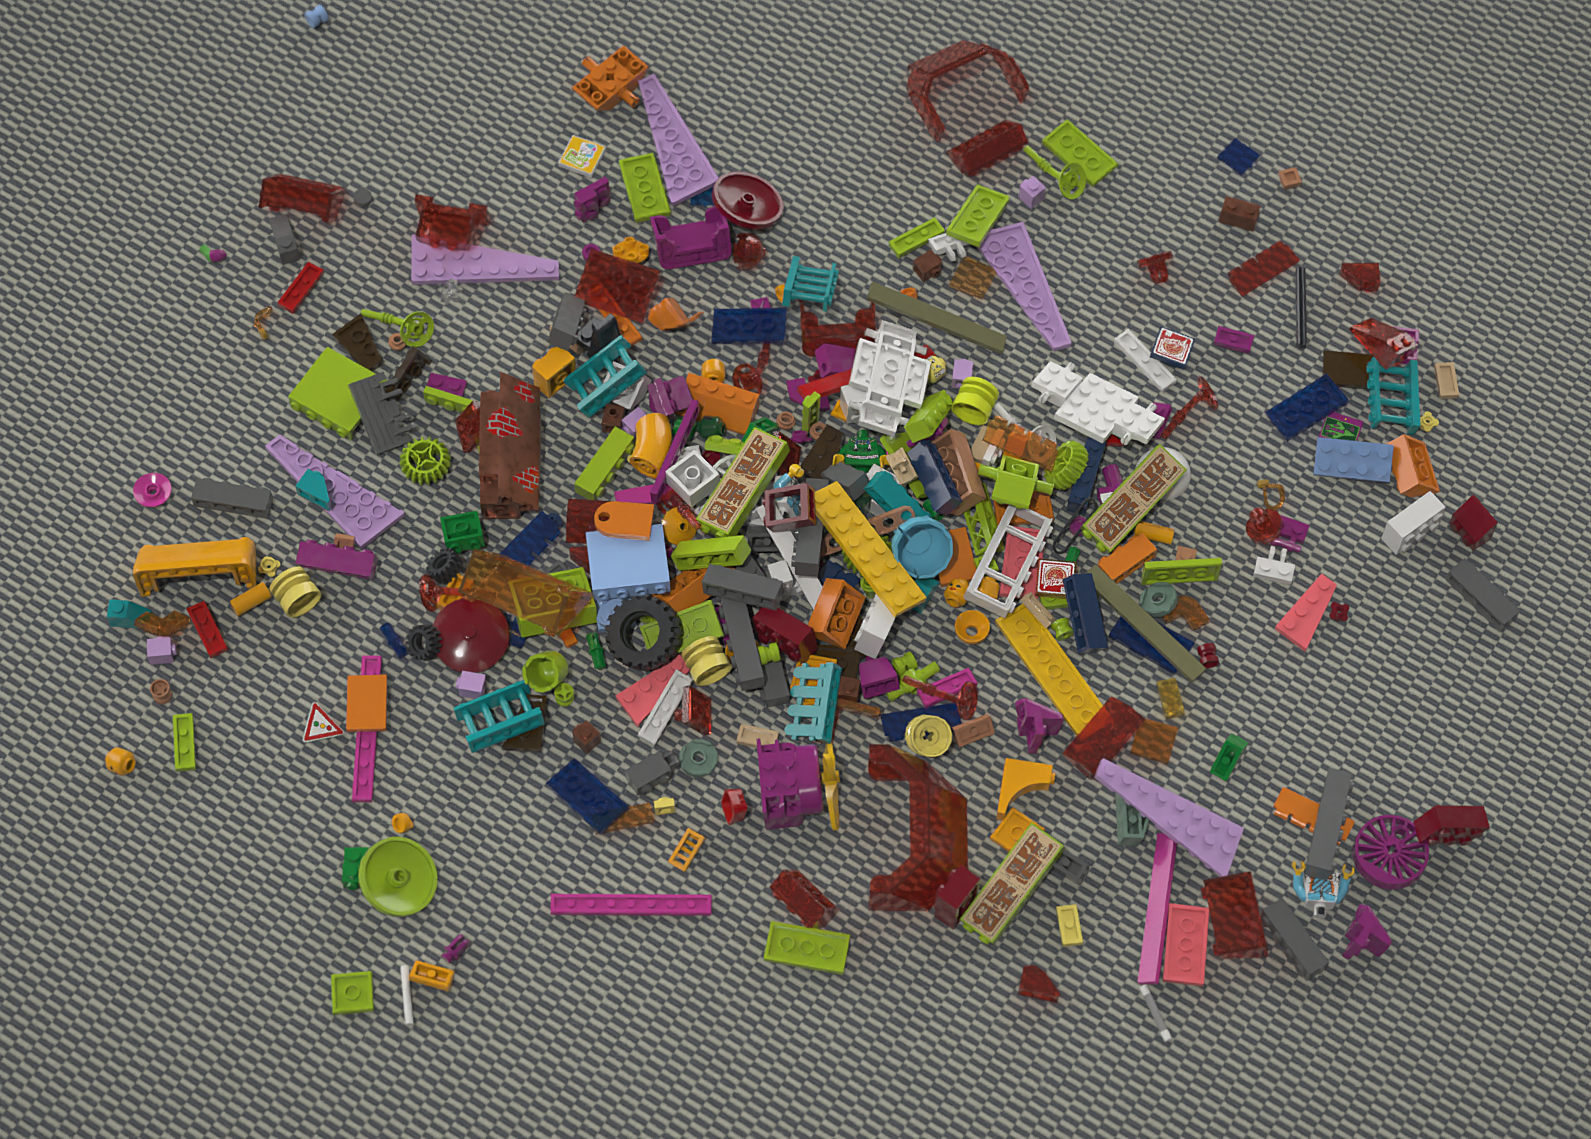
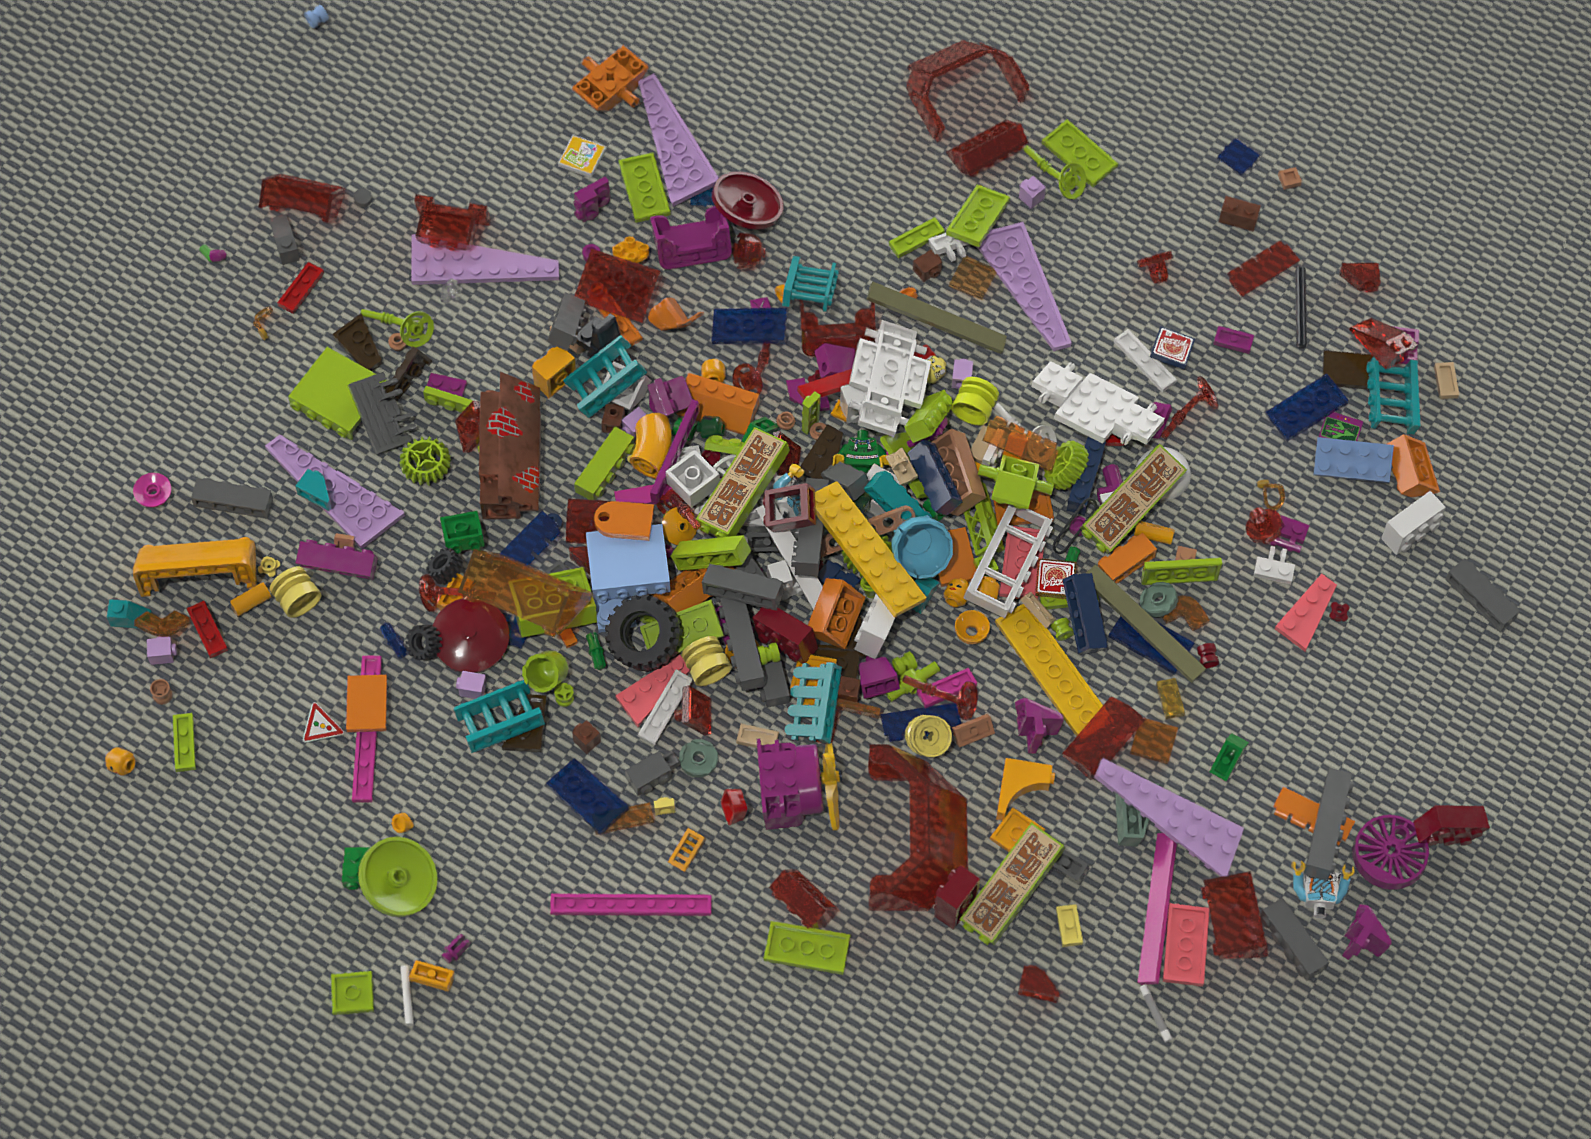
(800, 436): magenta plate -> none
(1427, 427): light yellow plate -> none
(1473, 523): dark red slope -> none

